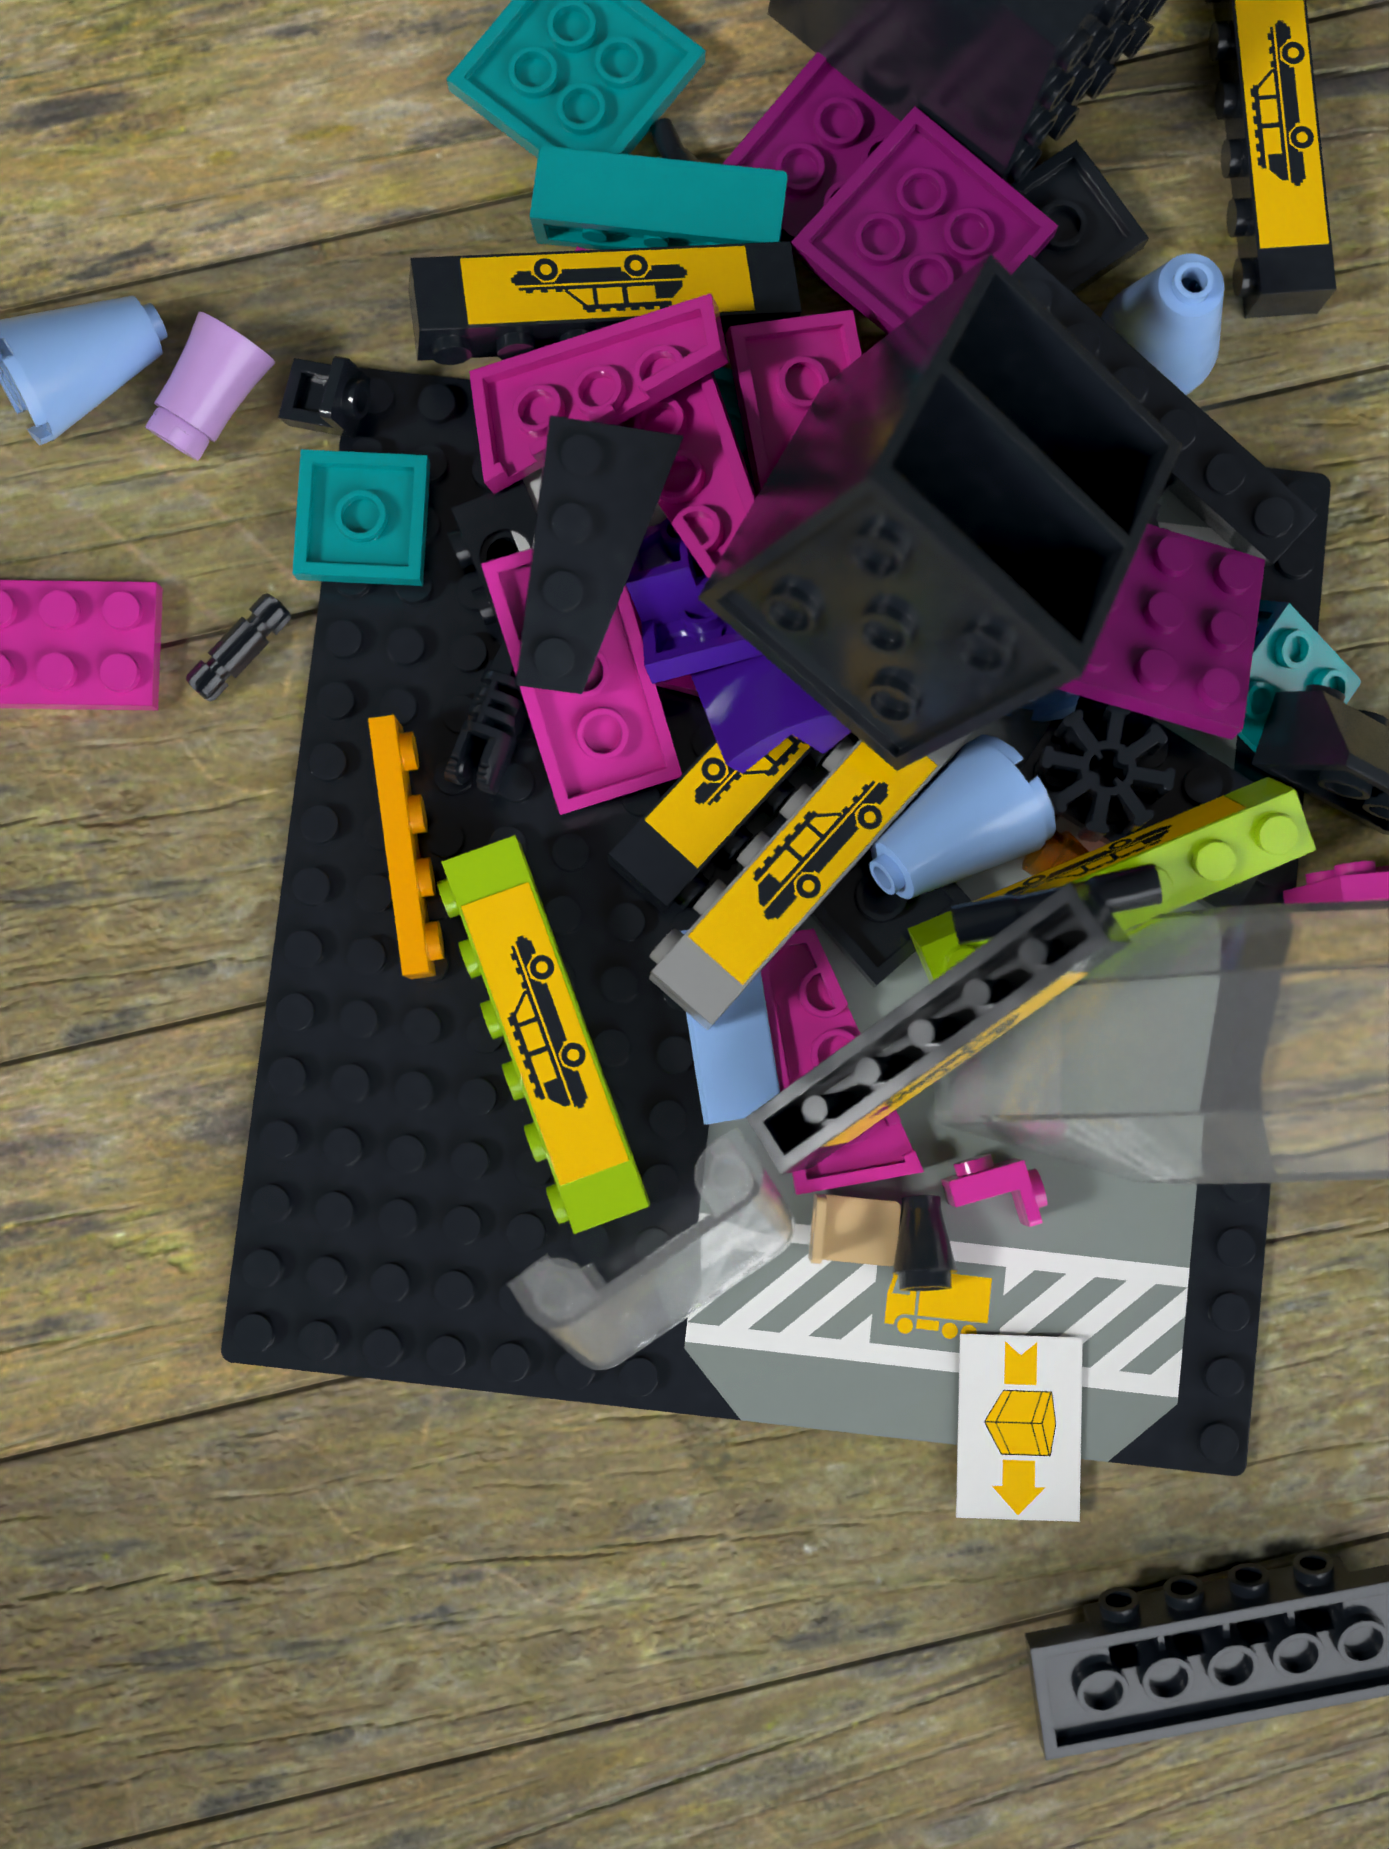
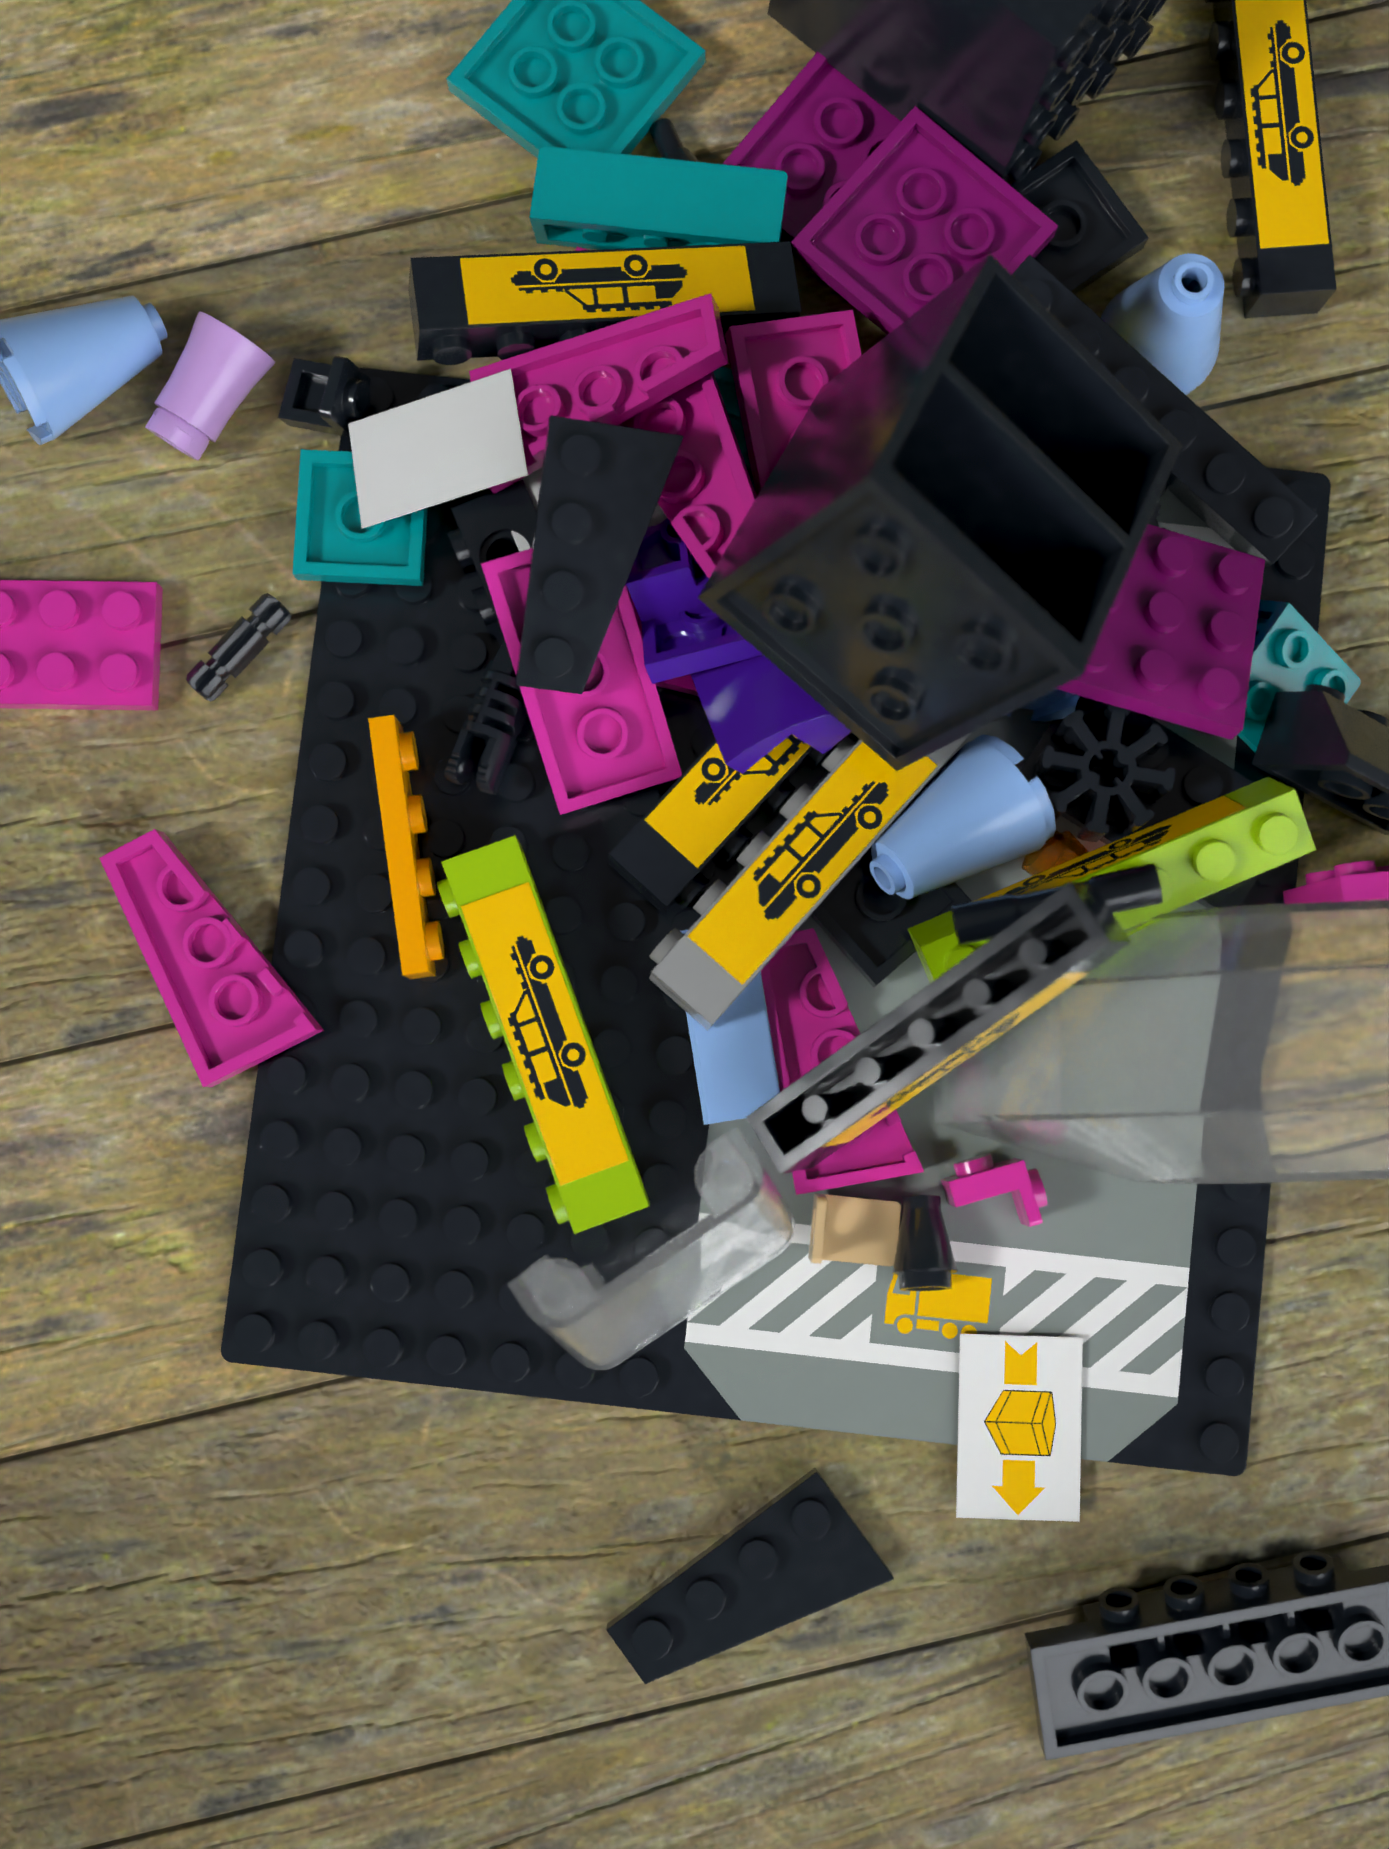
(208, 970): none -> dark pink wing
(437, 449): none -> white sticker
(760, 1576): none -> black wing

